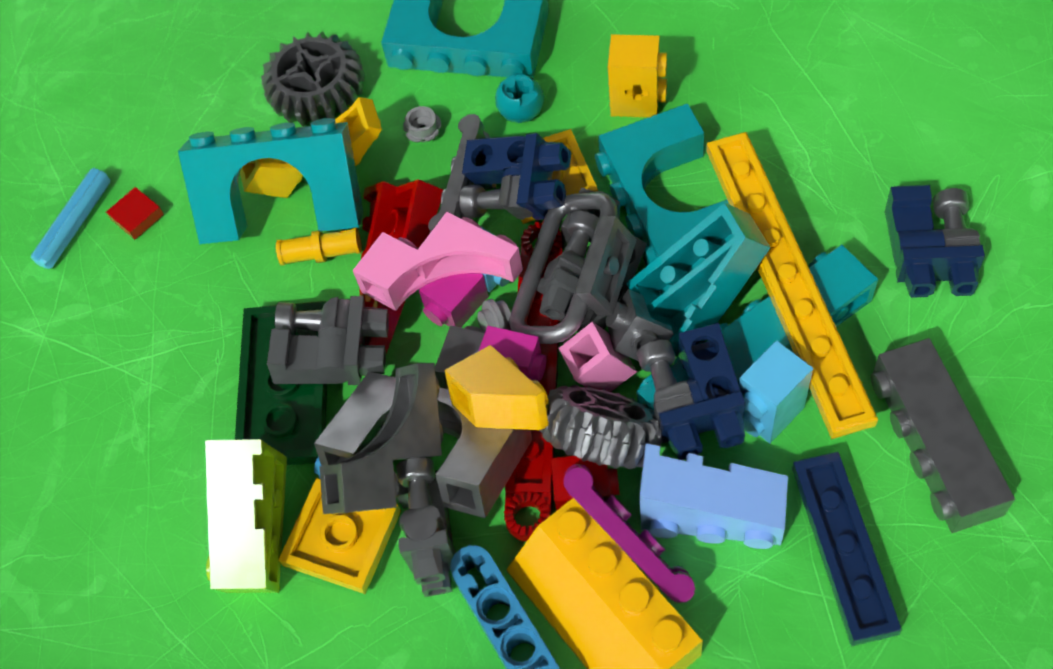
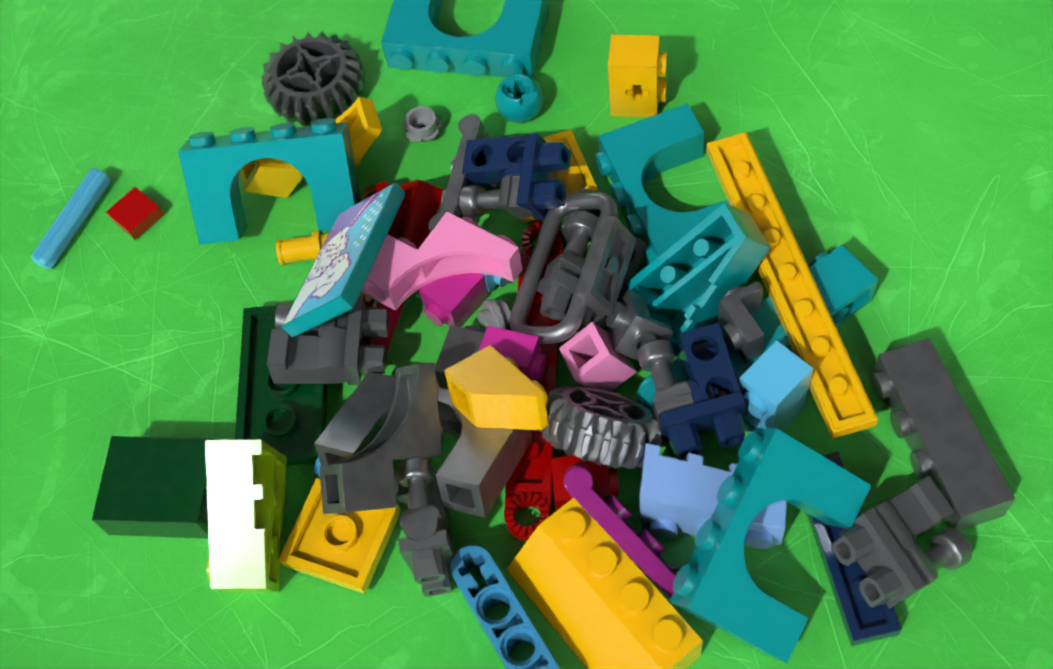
(154, 488): none -> dark green brick
(344, 261): none -> tile
(716, 578): none -> teal arch
(737, 323): none -> flat silver bracket
(887, 546): none -> dark grey hips
(931, 254): dark blue hips -> none

